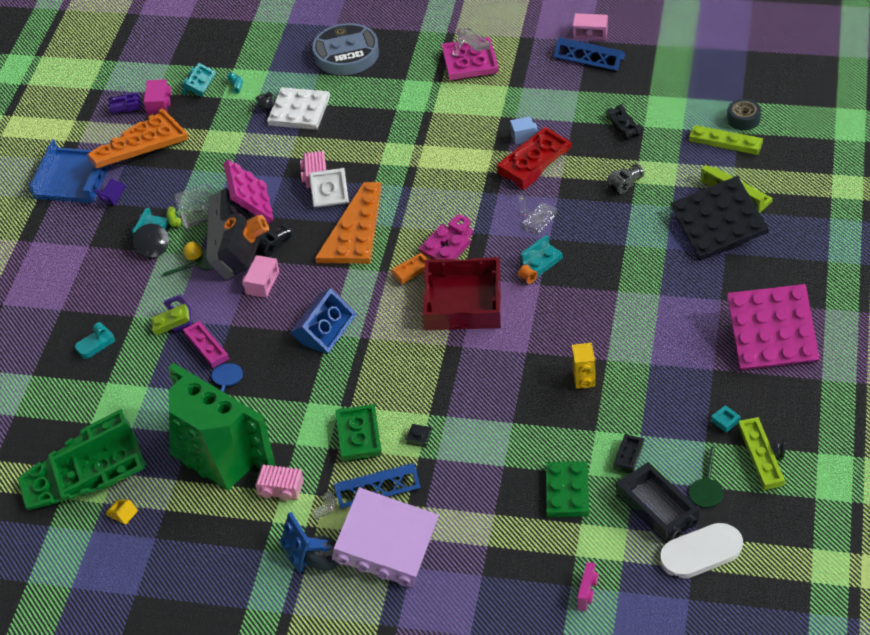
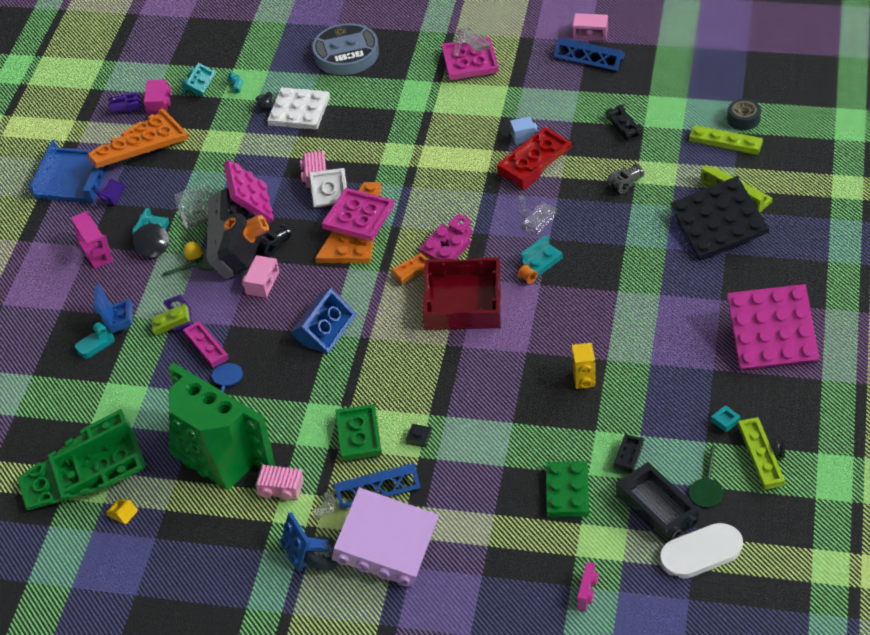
(91, 240): none -> dark pink window
(114, 316): none -> blue bracket
(174, 222): lime arm -> none
(358, 214): none -> dark pink plate

